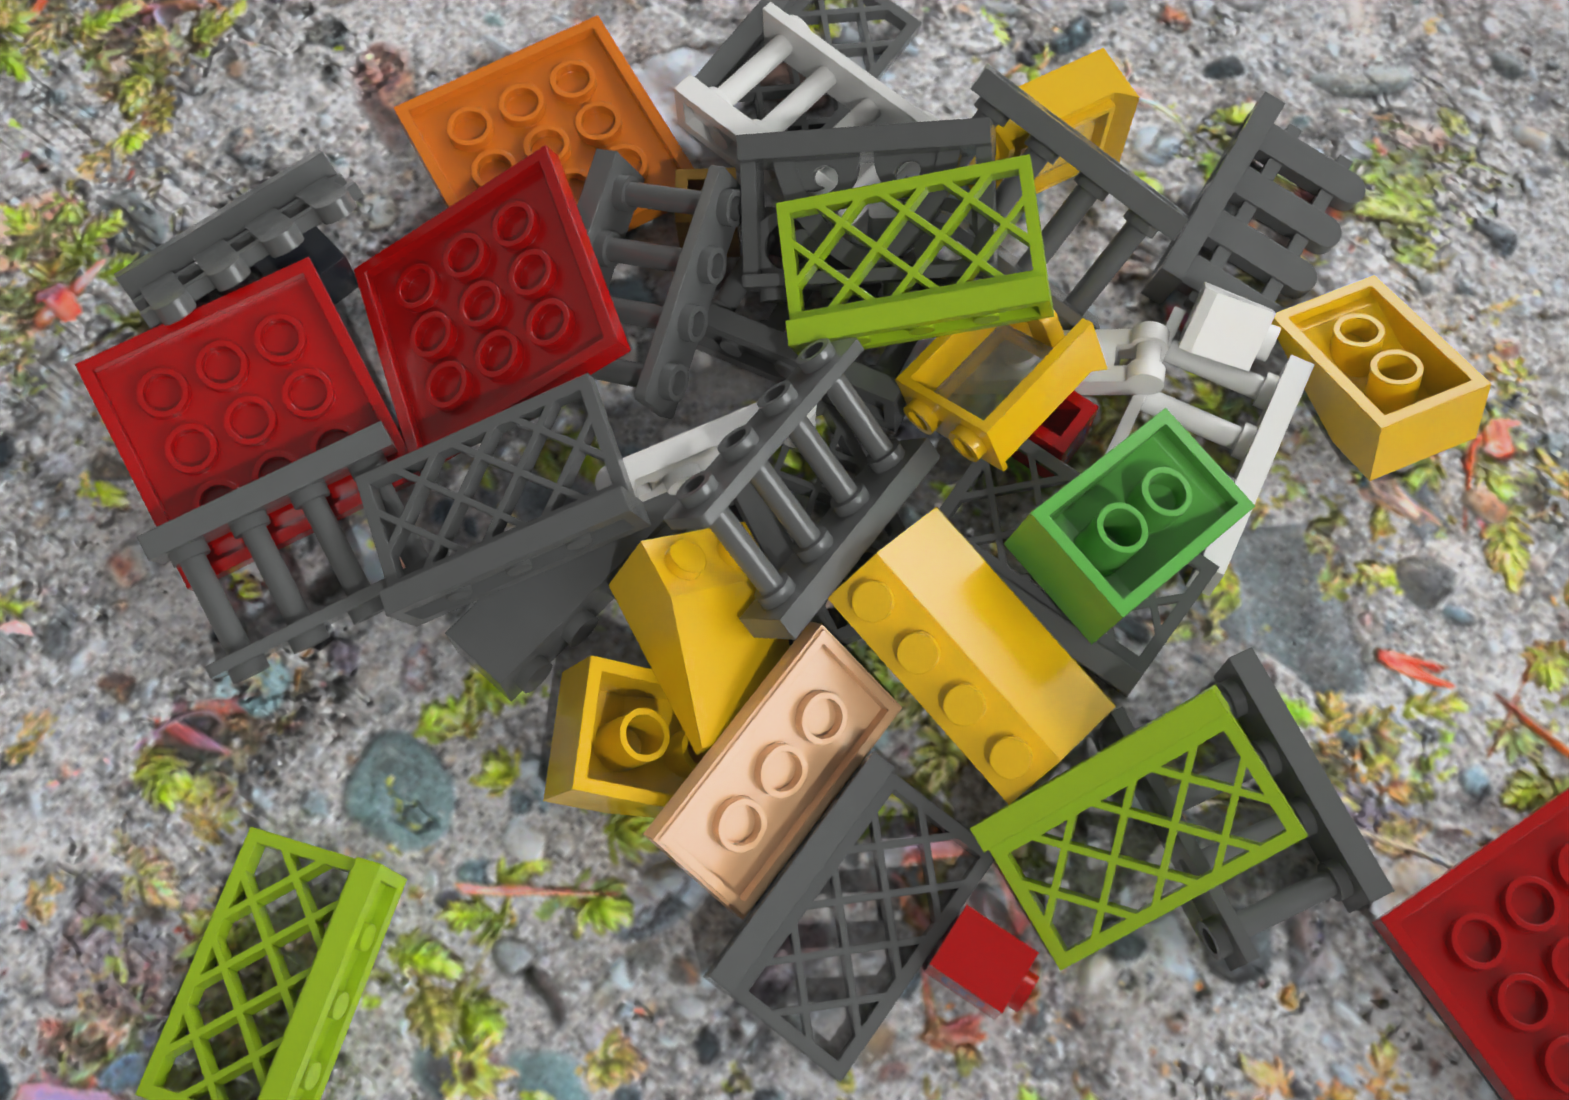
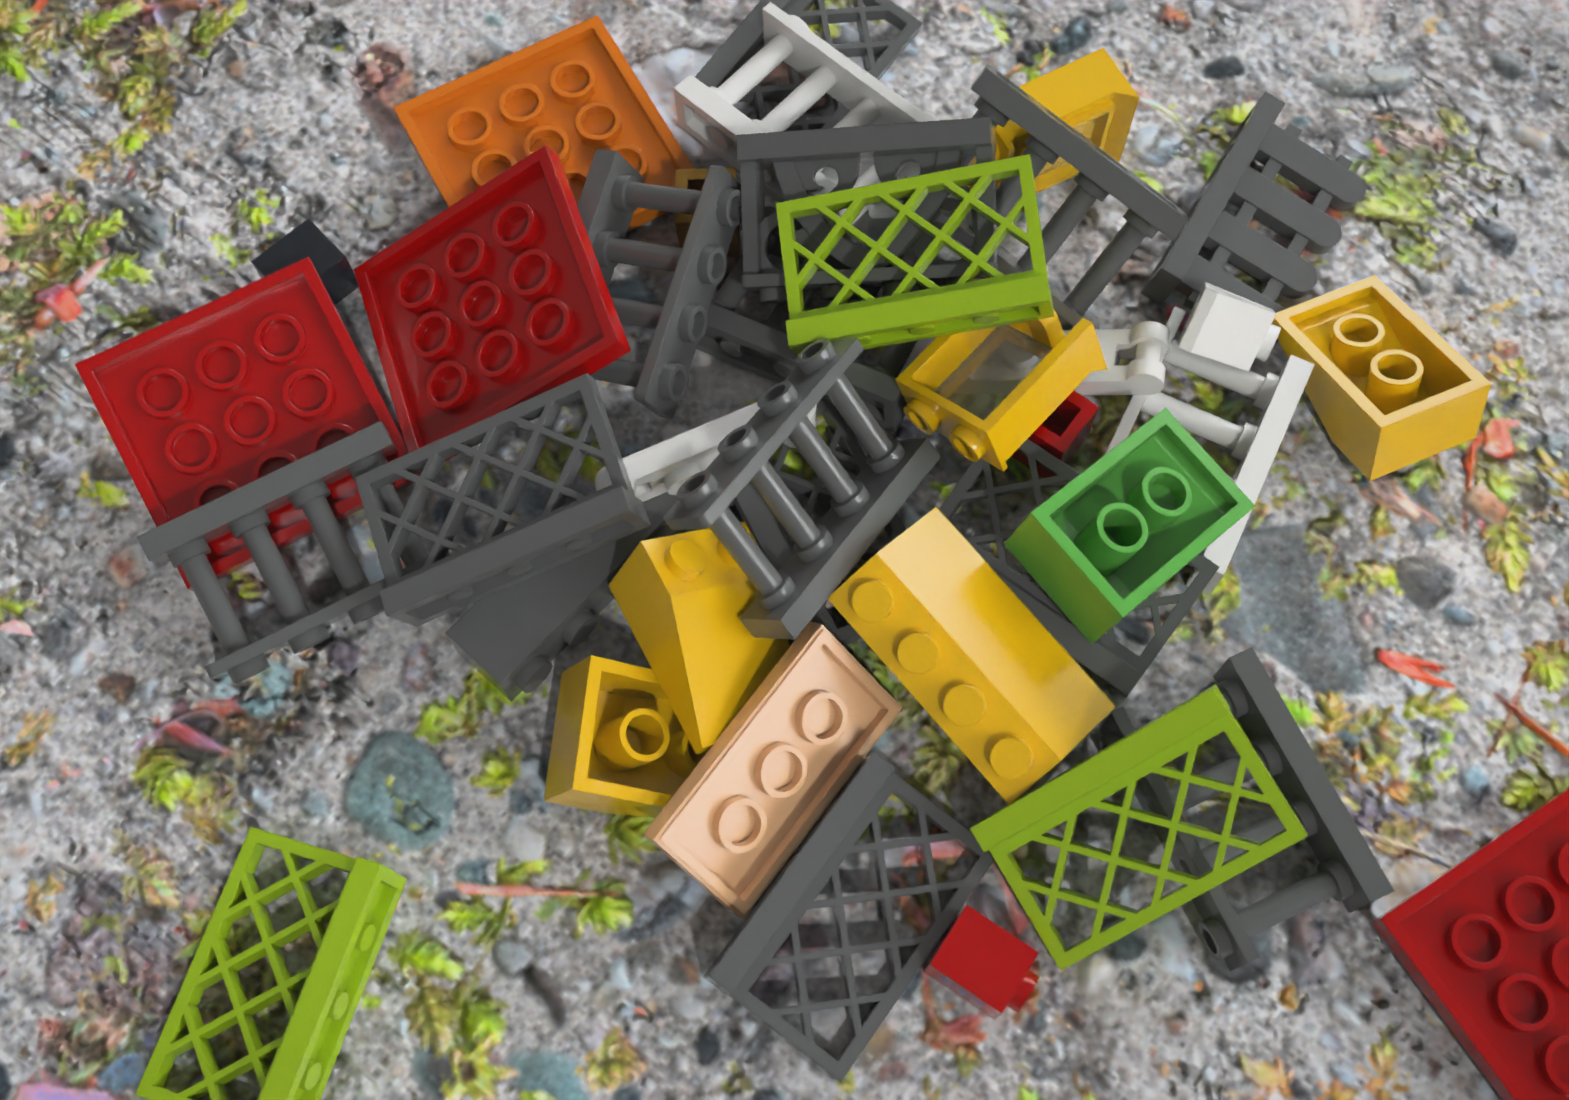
(236, 237): dark grey fence -> none

